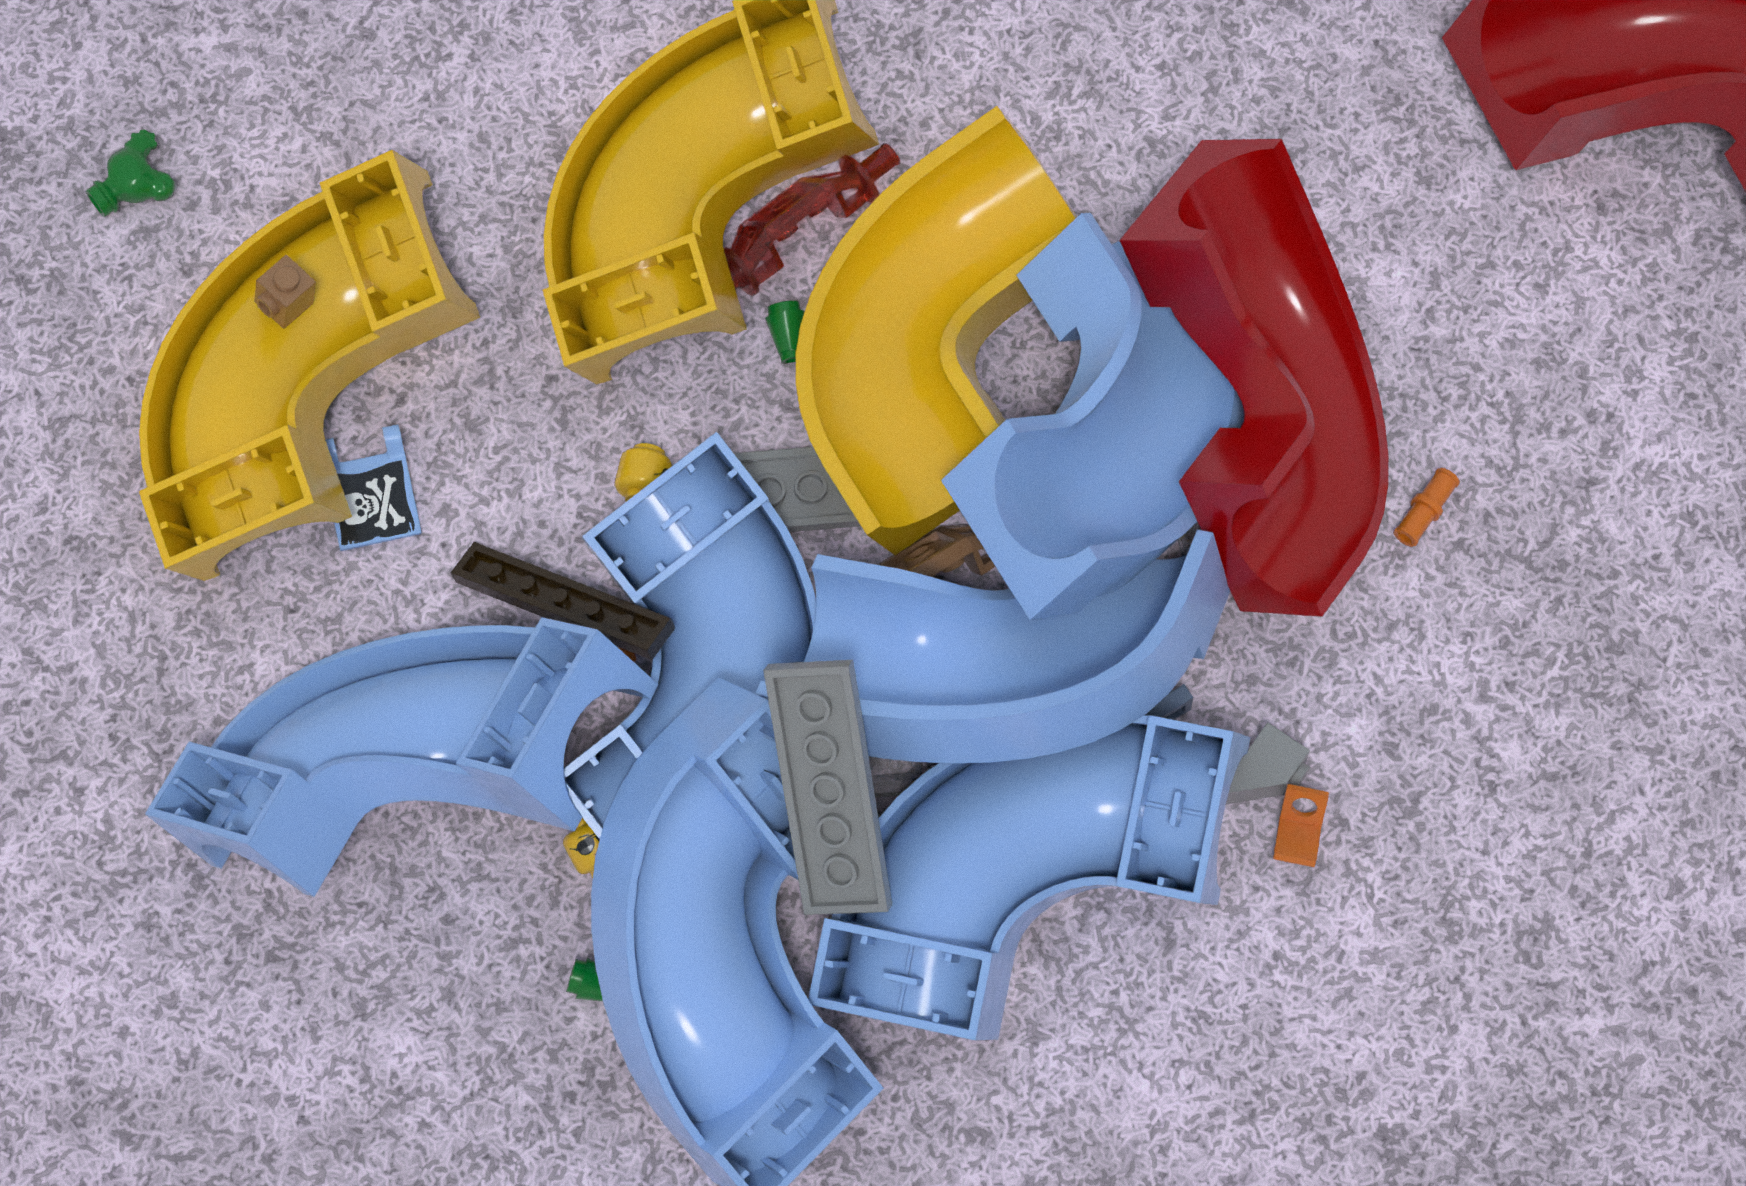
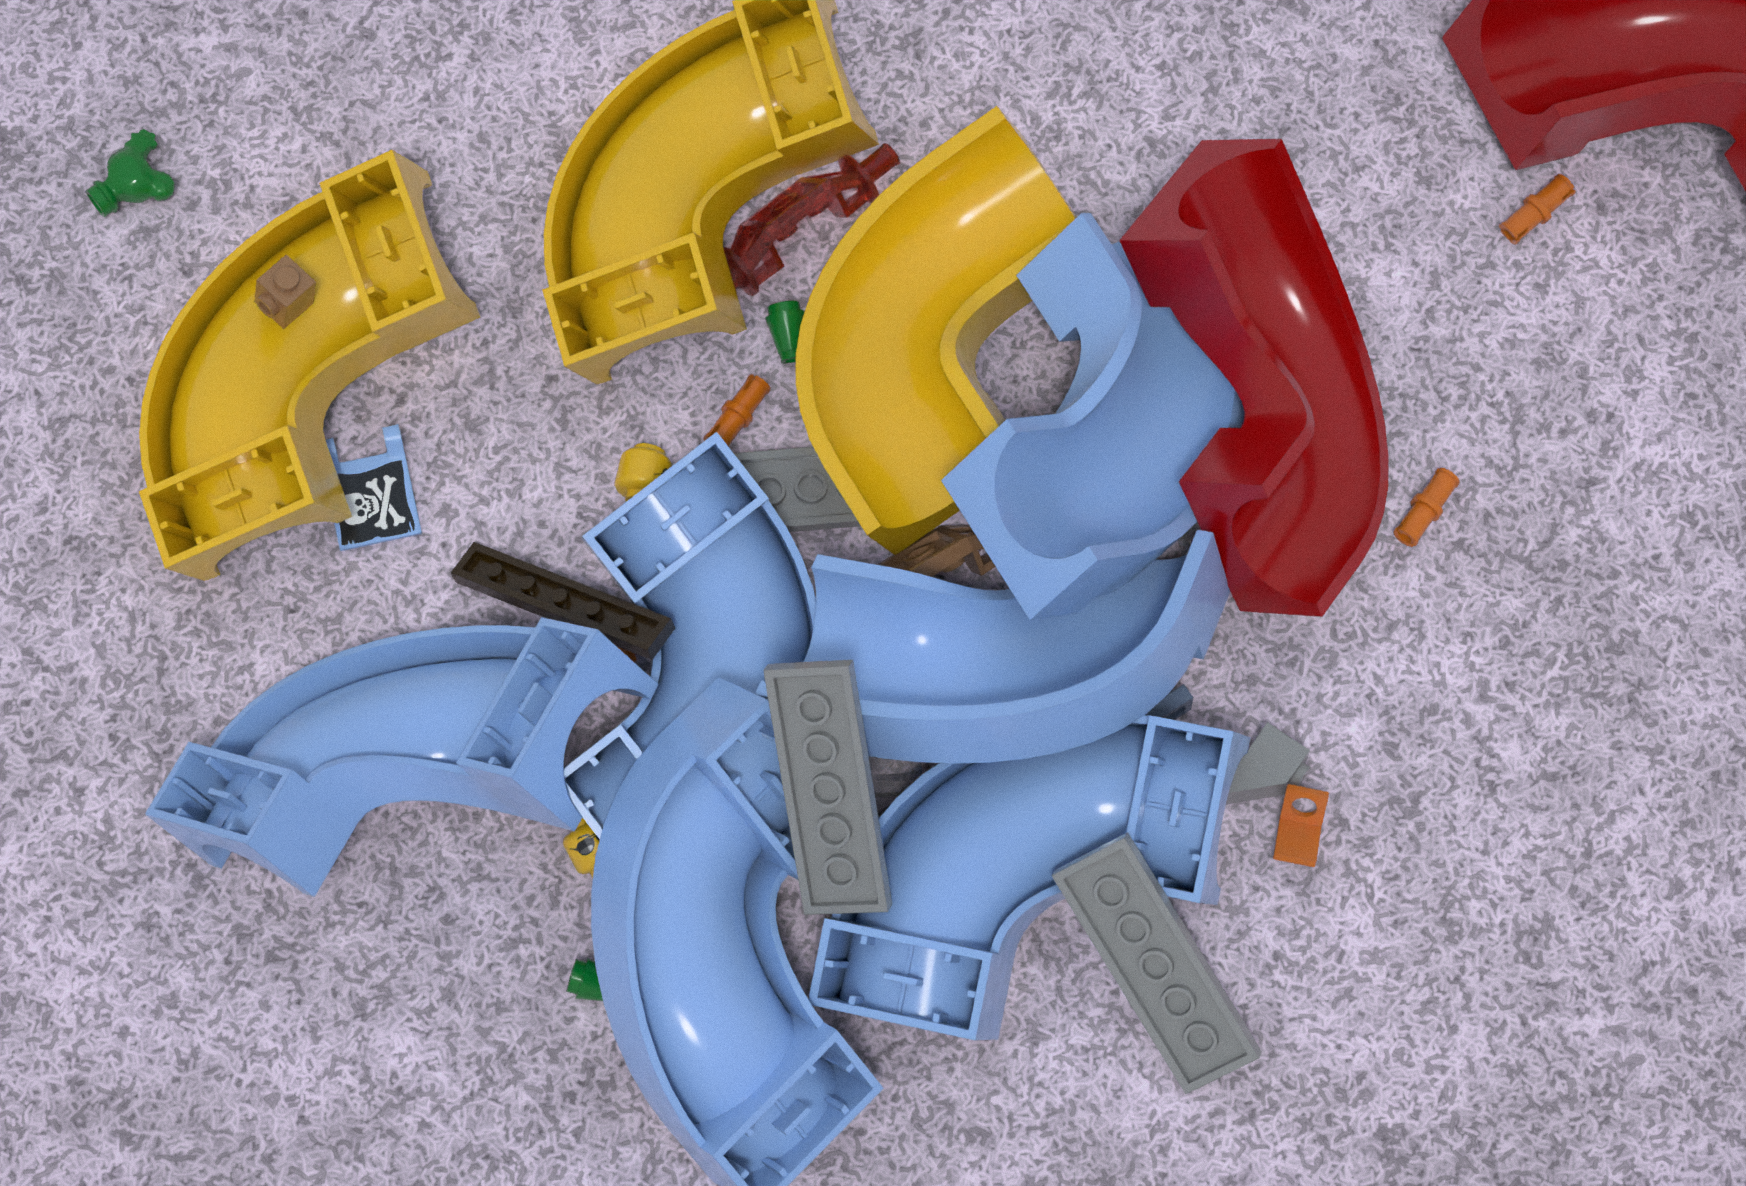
(739, 410): none -> orange pin
(1156, 963): none -> light grey plate
(1537, 209): none -> orange pin

